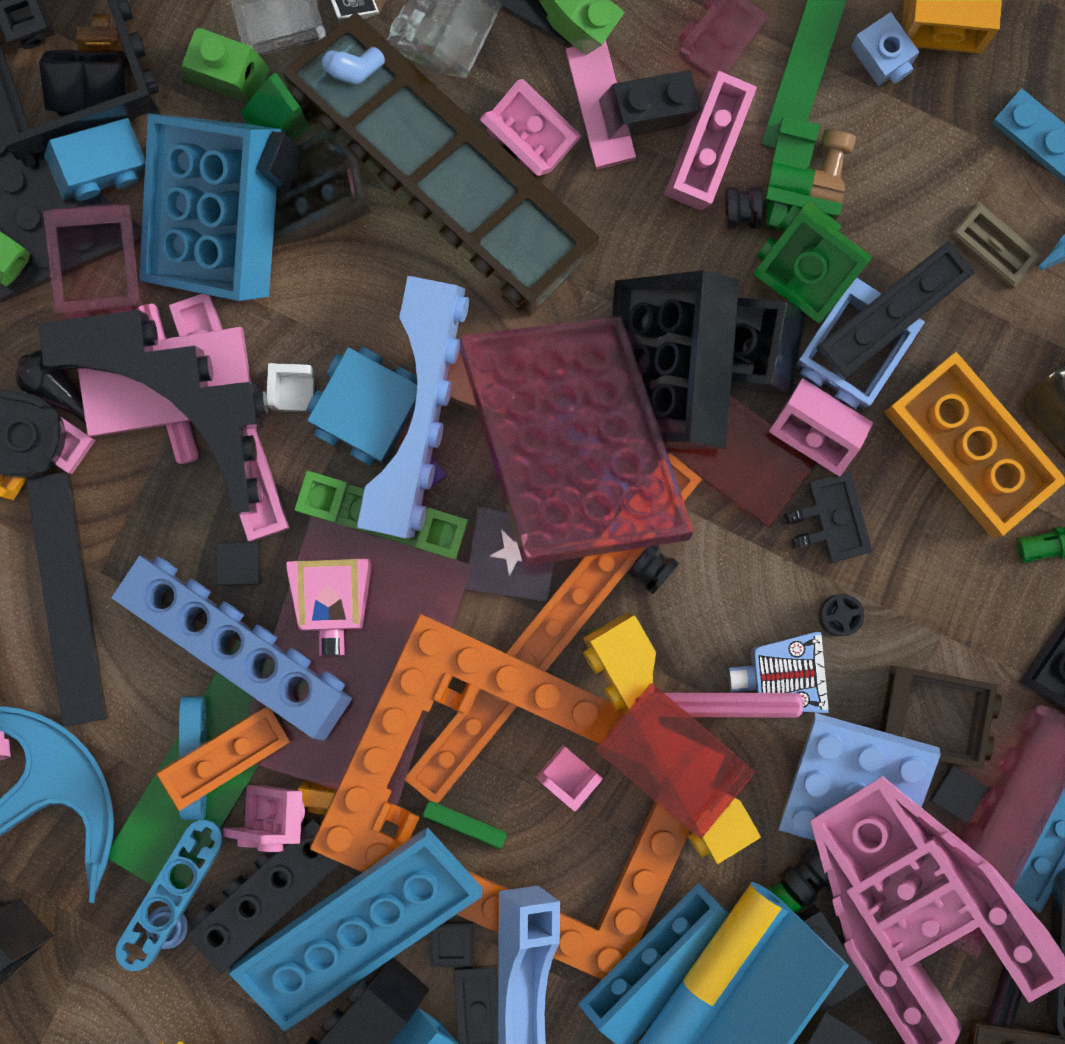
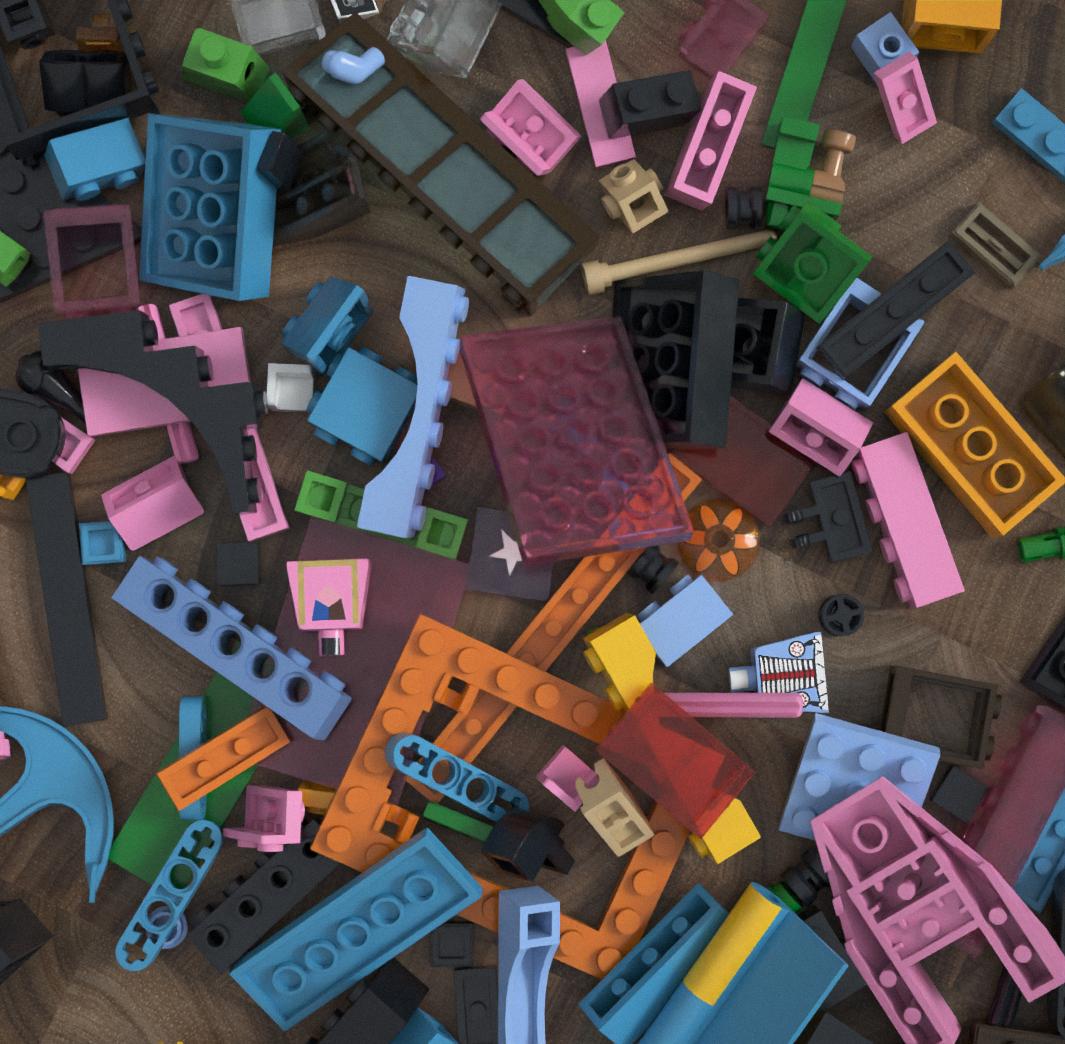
(101, 544): none -> dark azure tile
(151, 504): none -> bright pink panel
(328, 324): none -> dark azure slope
(459, 777): none -> dark azure beam
(525, 843): none -> black brick
(601, 275): none -> tan piece
(613, 810): none -> tan hinge
(633, 195): none -> tan brick
(683, 619): none -> light blue brick
(720, 562): none -> clear orange dish
(905, 97): none -> bright pink plate
(907, 521): none -> bright pink brick

